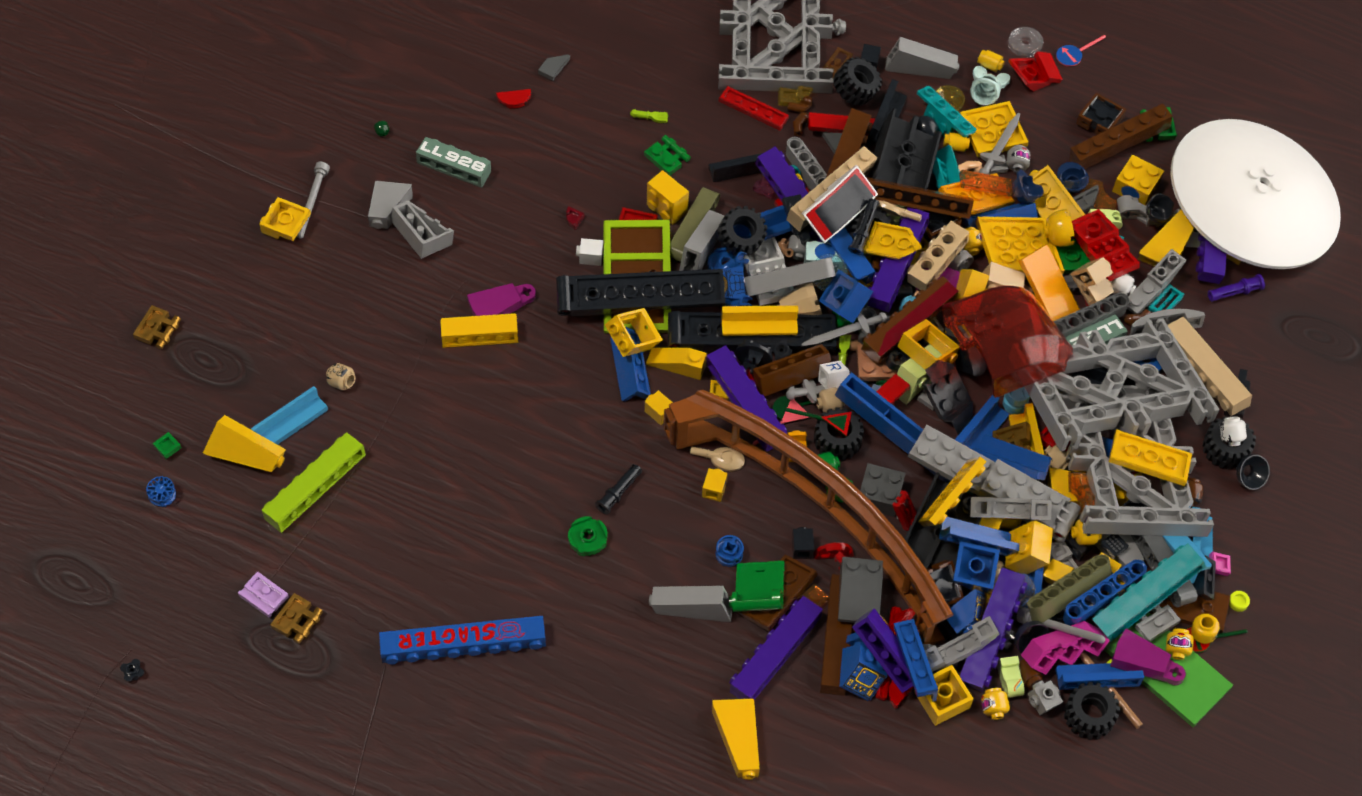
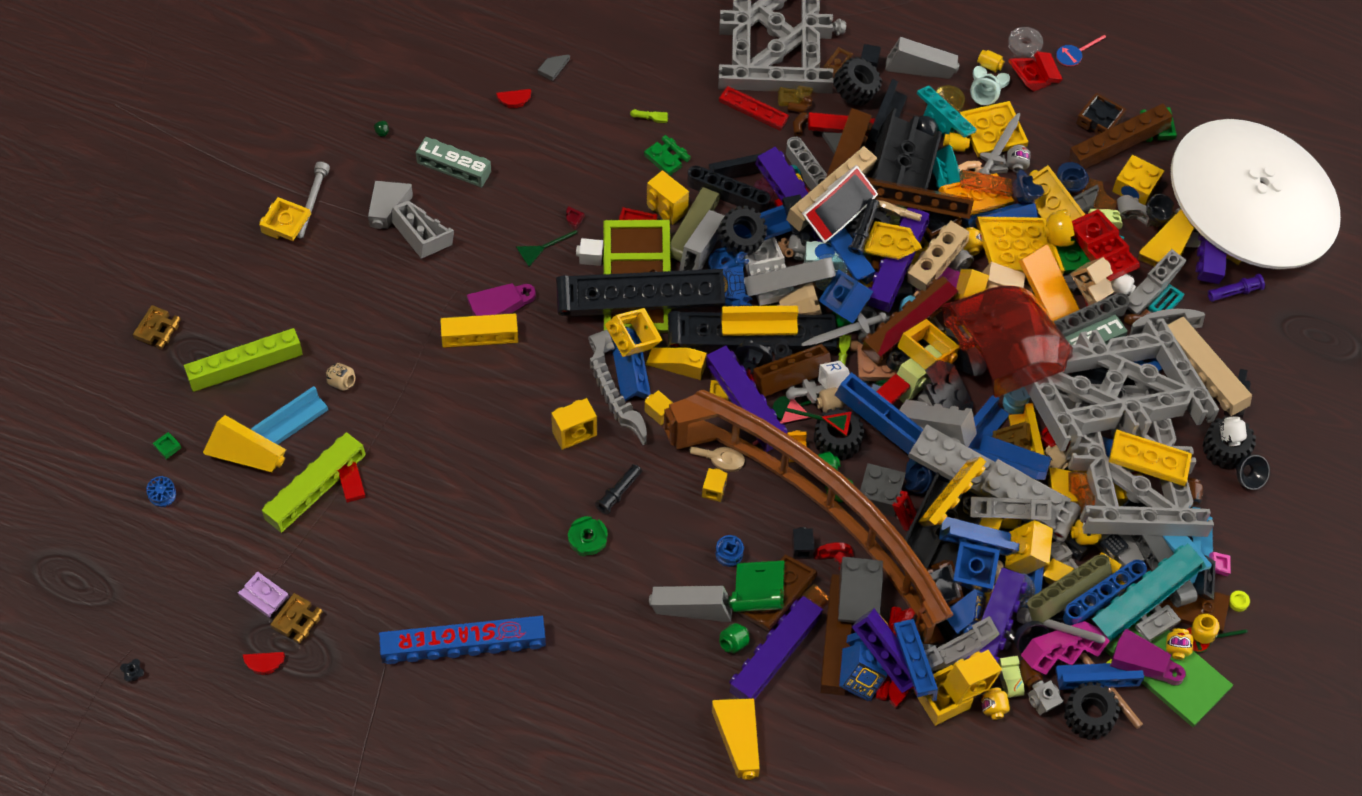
(243, 359): none -> lime brick
(263, 662): none -> red tile
(351, 482): none -> red tile
(530, 253): none -> dark green piece
(574, 423): none -> yellow brick
(624, 413): none -> light grey piece
(729, 189): none -> black beam
(734, 638): none -> green head
(918, 477): none -> dark blue piece
(951, 422): none -> light grey wedge
(972, 676): none -> yellow brick

